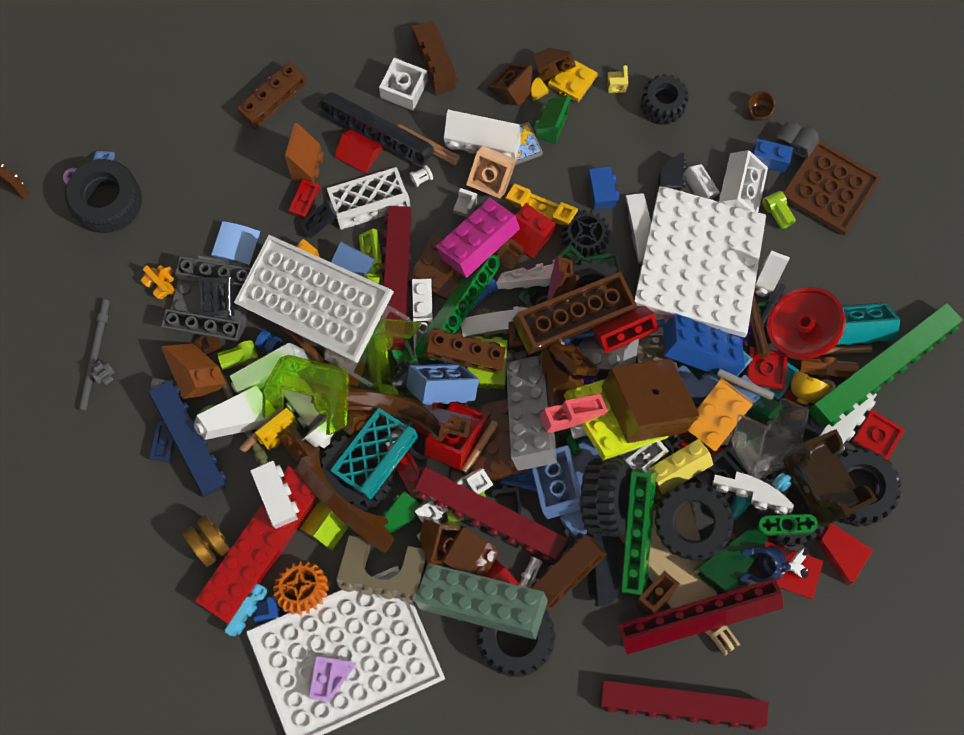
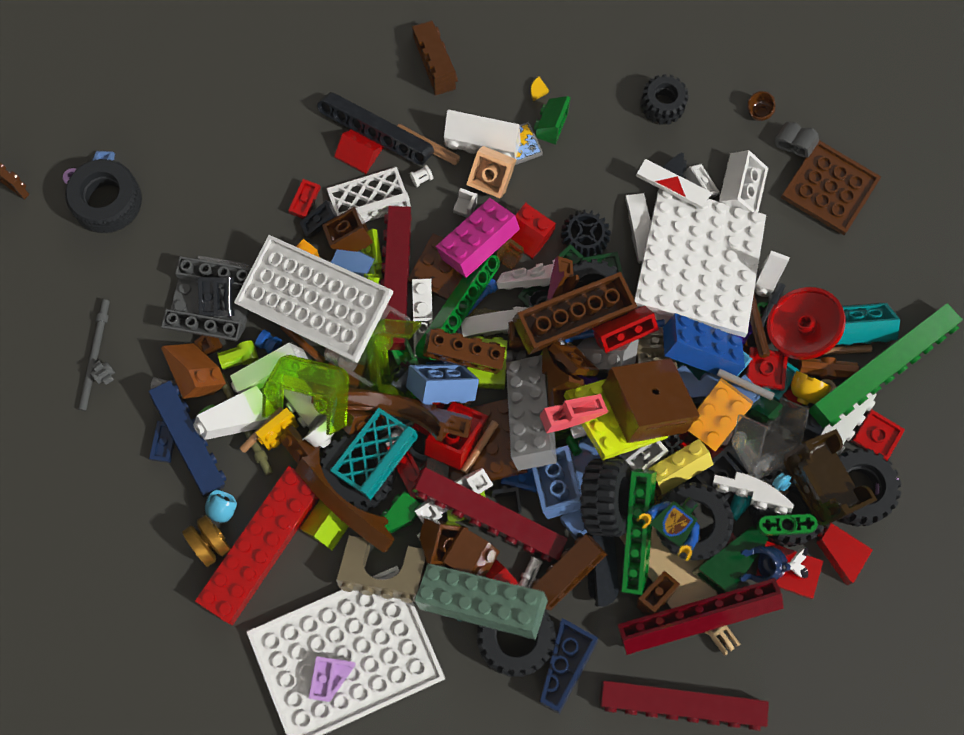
(161, 277): light orange hips -> none
(218, 508): none -> medium azure helmet
(235, 243): light blue slope -> none
(247, 609): medium azure hinge -> none
(267, 610): blue panel -> none
(271, 95): reddish brown brick -> none
(275, 494): white brick -> none
(303, 155): dark orange slope -> none
(306, 592): orange gear -> none
(348, 232): none -> reddish brown slope
(403, 84): white brick -> none
(513, 83): reddish brown slope -> none
(553, 62): reddish brown slope -> none
(559, 214): yellow slope -> none
(568, 660): none -> dark blue wedge
(573, 81): yellow plate -> none
(602, 188): blue brick -> none
(618, 81): light yellow panel -> none
(673, 184): none -> white tile
(675, 523): none -> torso
(773, 155): blue brick -> none
(777, 205): lime piece -> none

